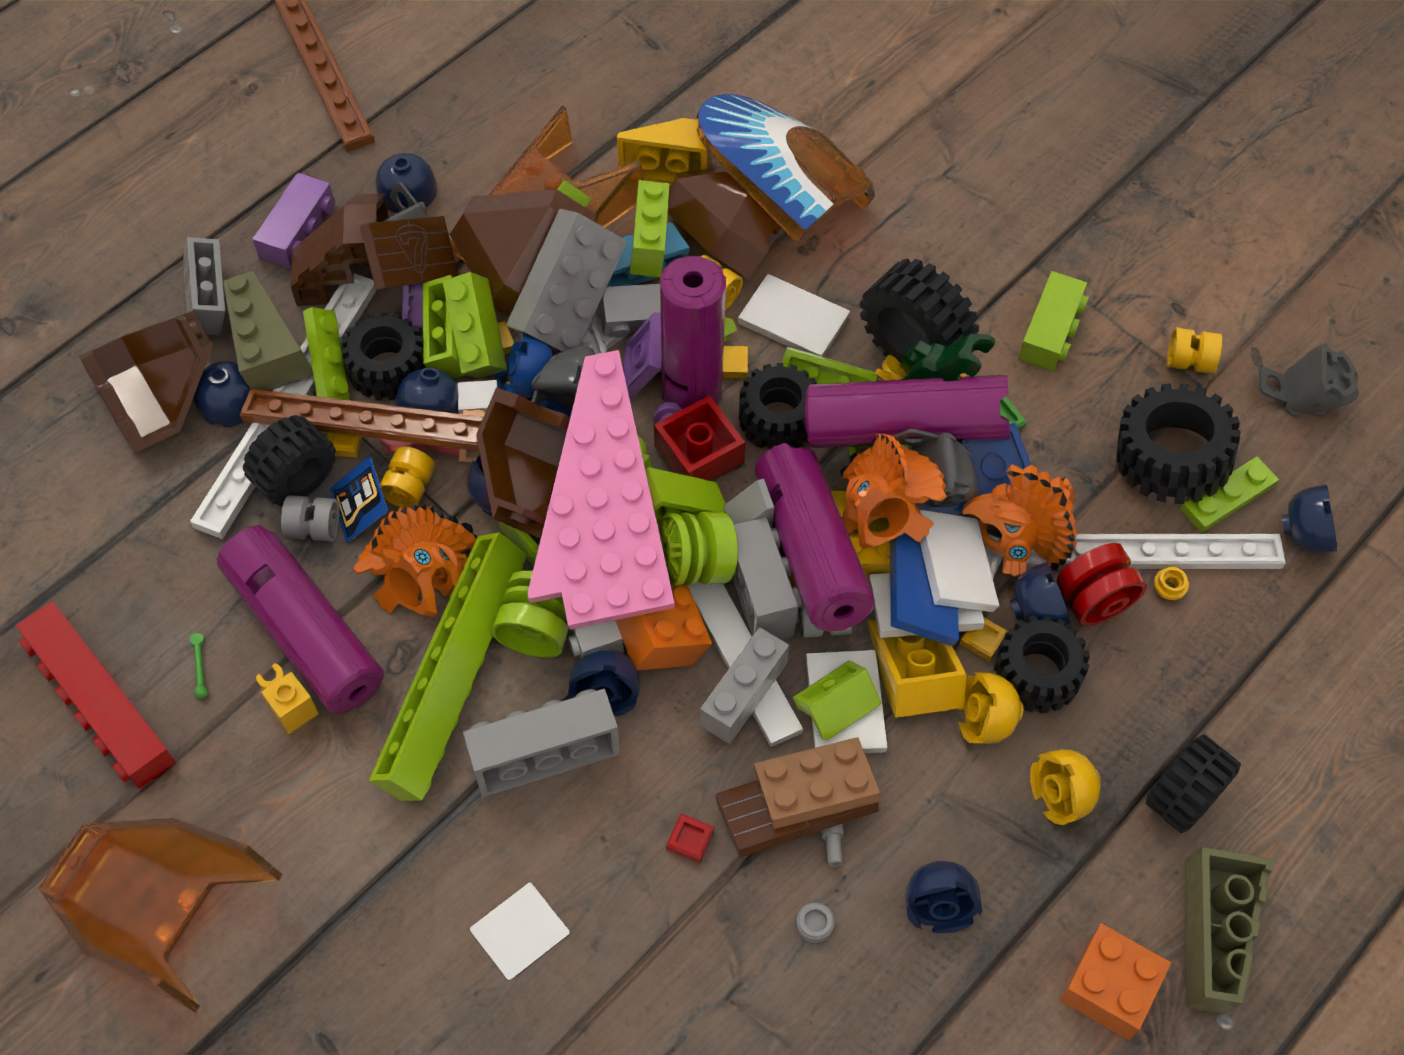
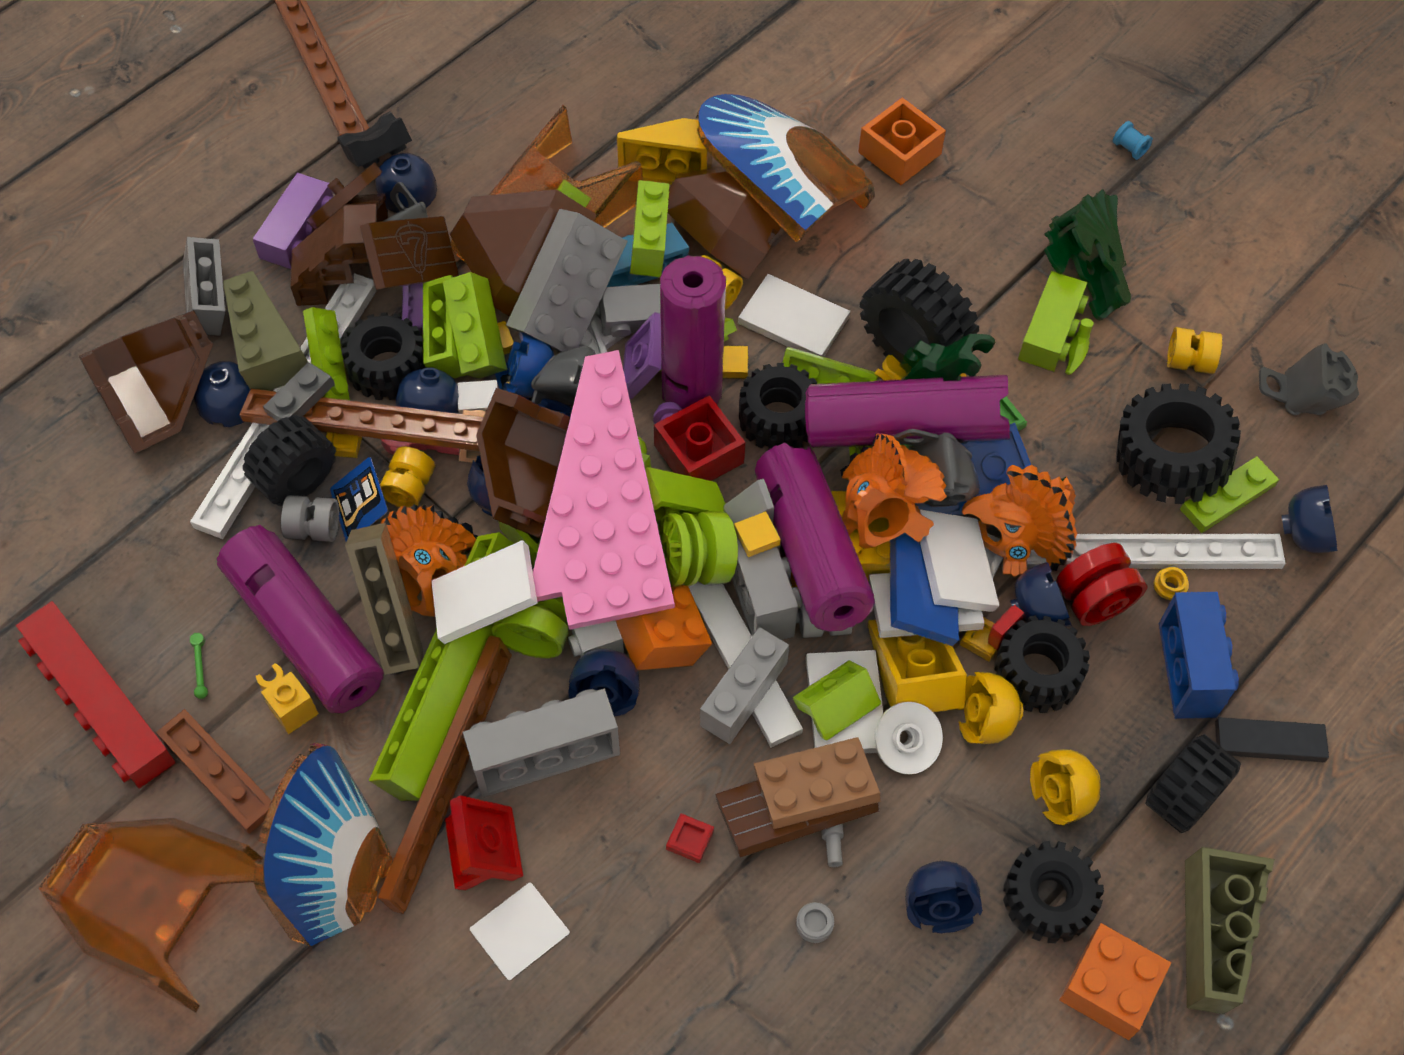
(216, 770): none -> dark orange plate
(299, 393): none -> dark grey plate
(320, 850): none -> windscreen
(343, 195): none -> reddish brown piece
(383, 137): none -> black brick
(384, 598): none -> dark tan brick
(444, 778): none -> dark orange tile
(482, 842): none -> red bracket
(483, 592): none -> white tile
(757, 534): none -> yellow tile
(901, 141): none -> orange brick
(923, 739): none -> white dish
(1006, 622): none -> red tile
(1067, 869): none -> black tyre
(1079, 345): none -> lime bar
(1092, 241): none -> dark green animal
(1132, 140): none -> dark azure bush
(1197, 655): none -> blue brick
(1272, 739): none -> black tile

